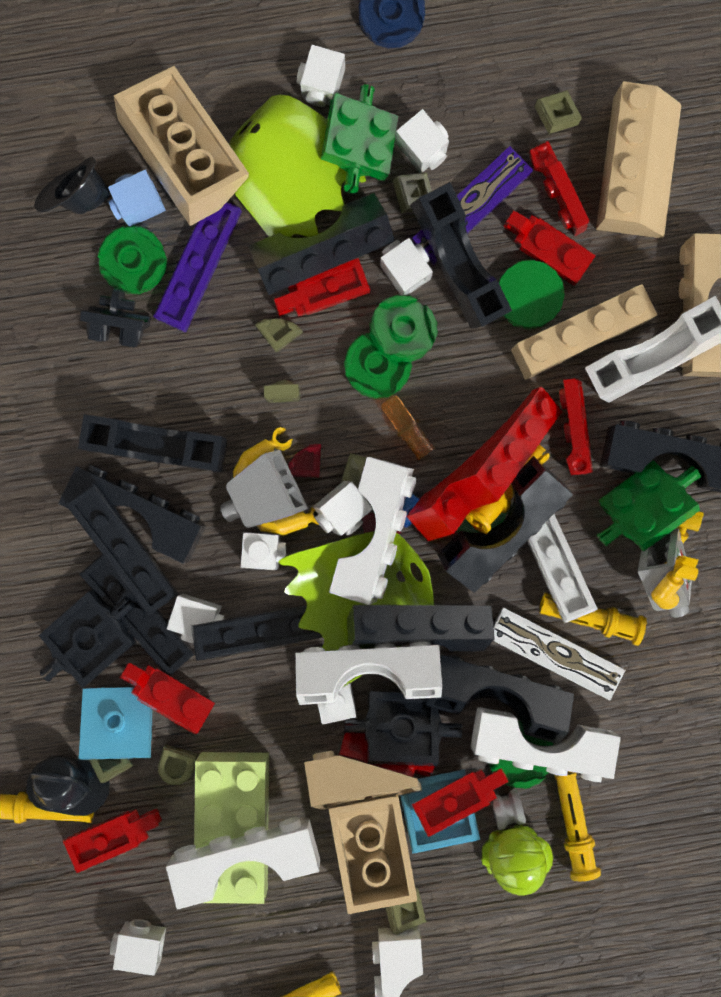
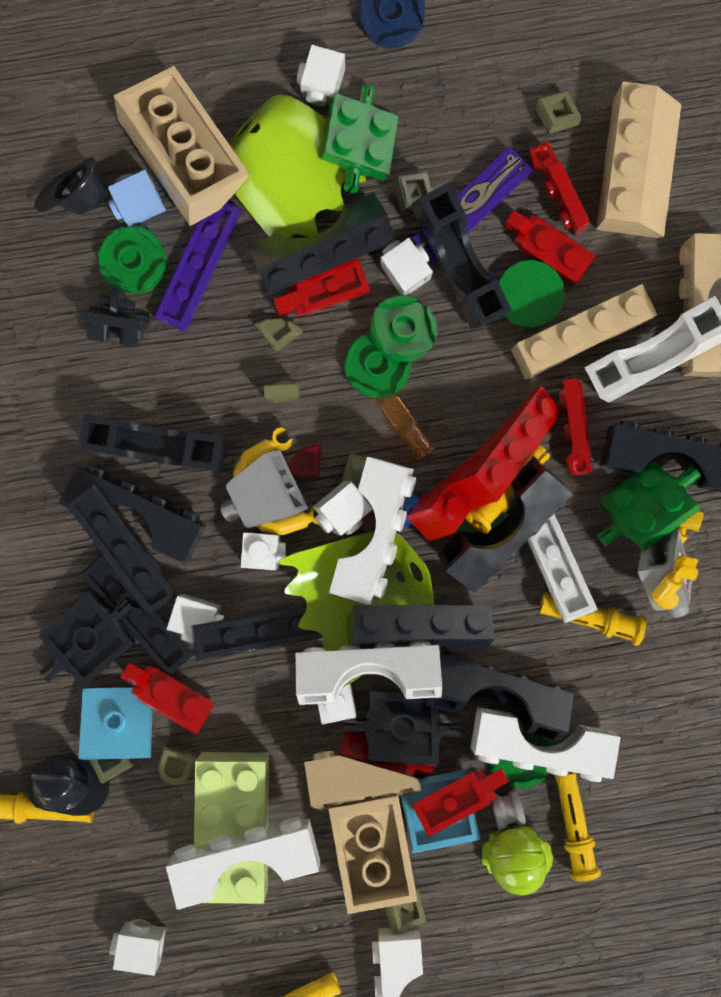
(110, 838): red hinge -> none
(423, 141): white brick -> none
(557, 654): white tile -> none

